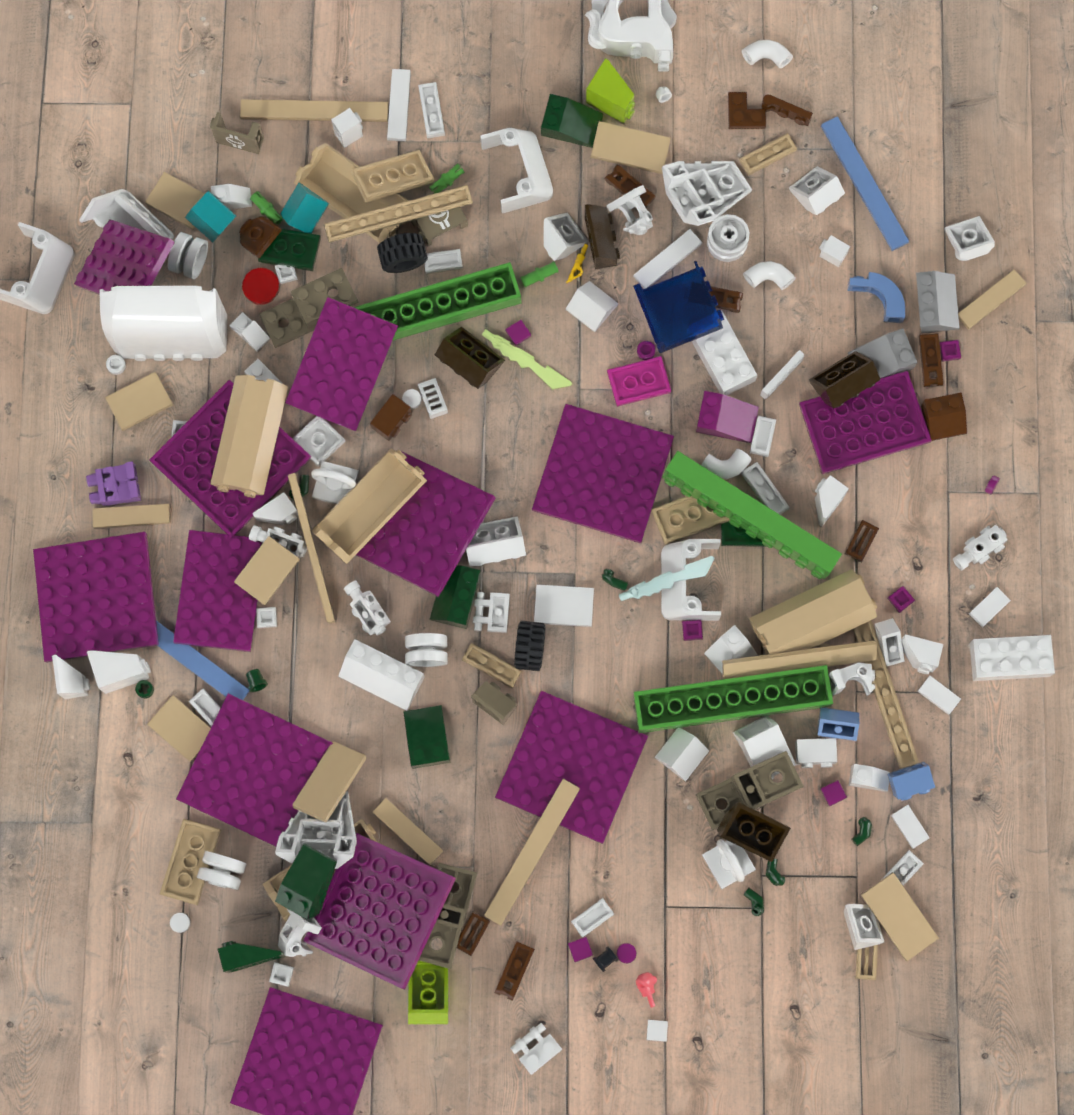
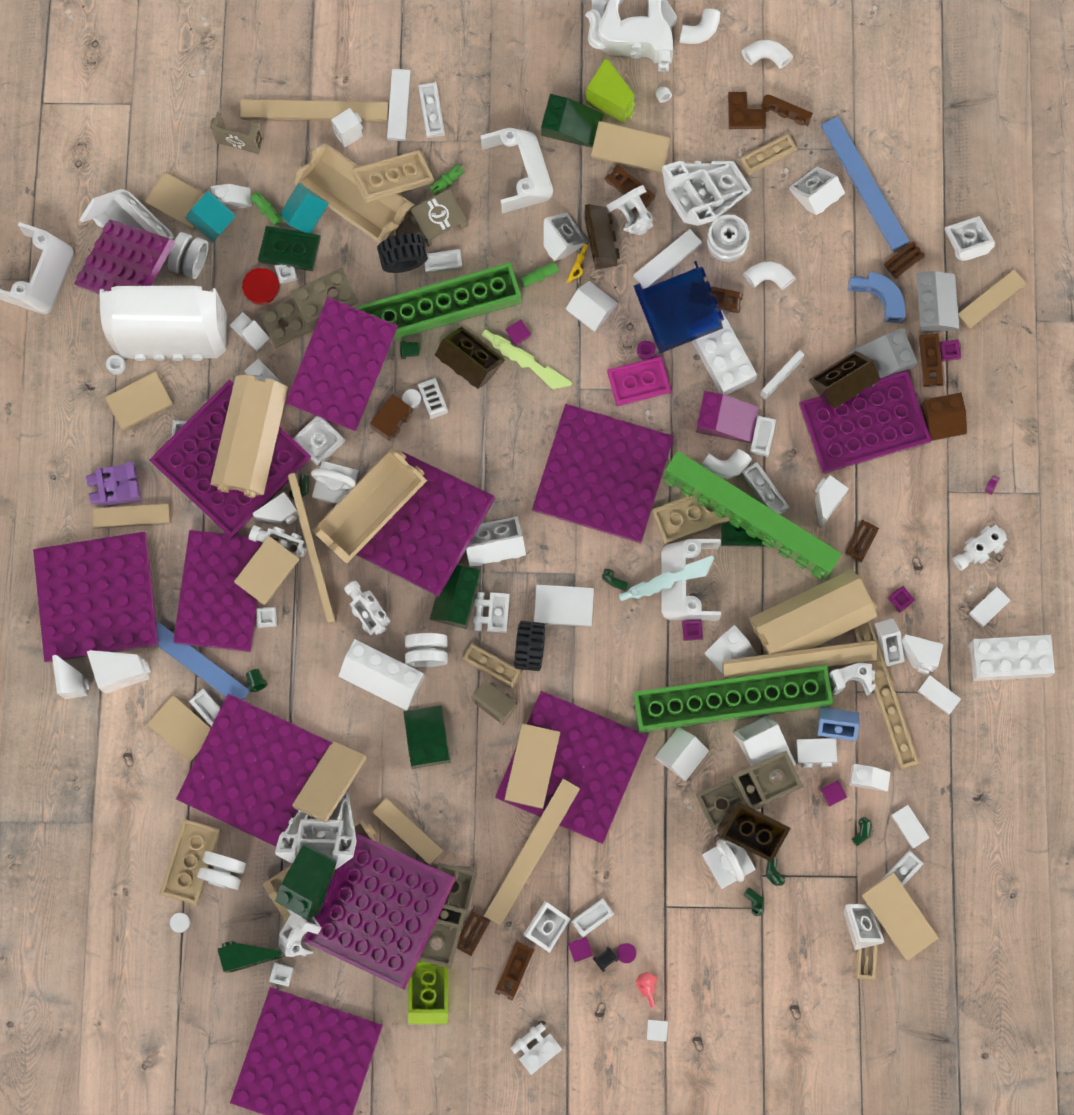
(150, 690): dark green bush -> none
(258, 235): reddish brown tile -> none
(398, 213): tan tile -> none
(408, 349): none -> dark green piece
(532, 766): none -> tan tile
(546, 926): none -> white slope
(702, 31): none -> white cylinder
(834, 250): white brick -> none
(911, 781): medium blue brick -> none
(916, 250): none -> reddish brown tile

